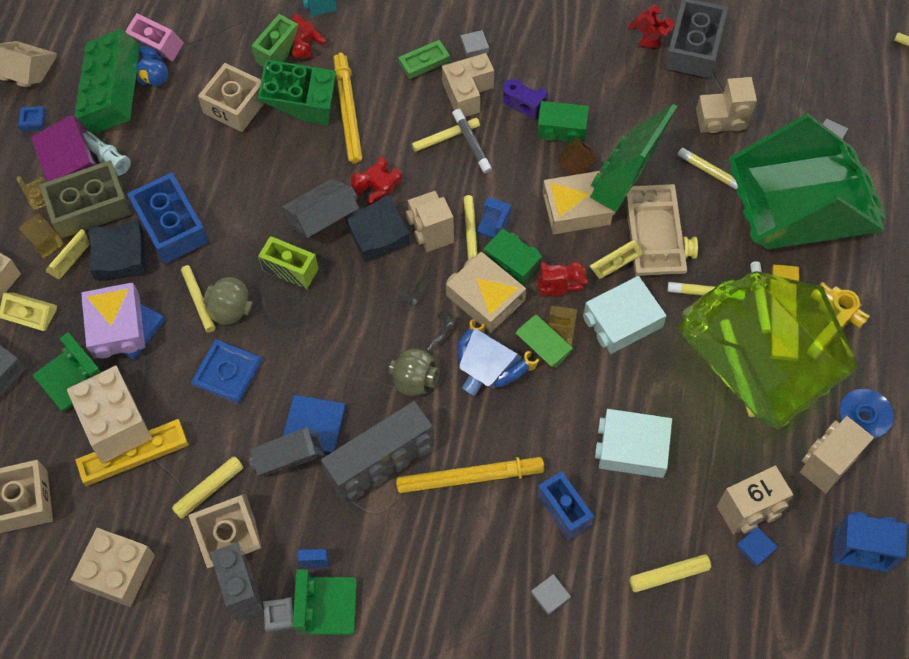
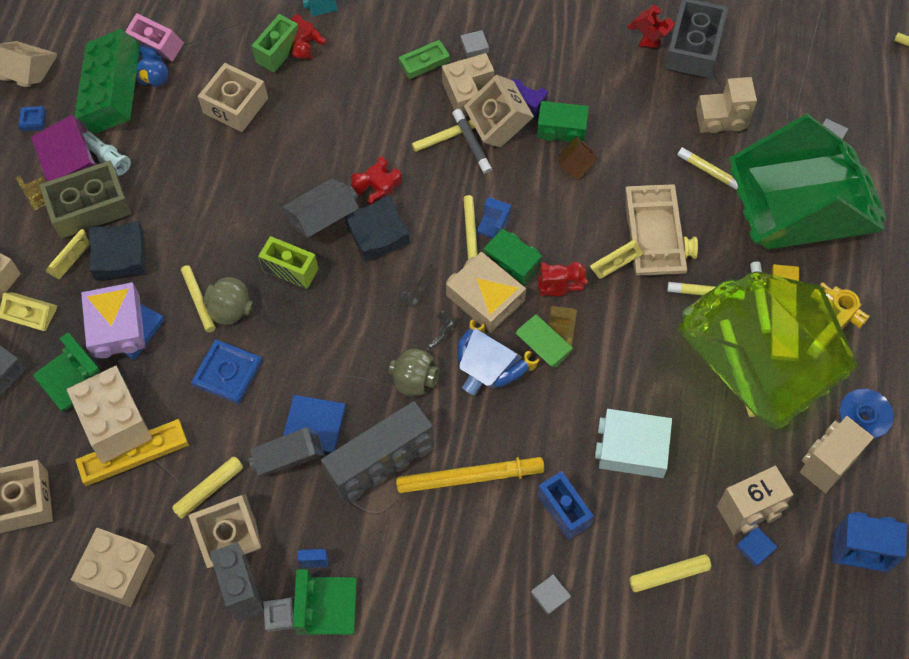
(41, 235): clear yellow panel -> none
(168, 218): blue brick -> none
(298, 90): green slope -> none
(348, 113): yellow axle -> none
(432, 221): tan brick -> none
(498, 111): none -> tan brick
(571, 206): tan brick -> none
(624, 315): light aqua brick -> none
(629, 160): green slope -> none

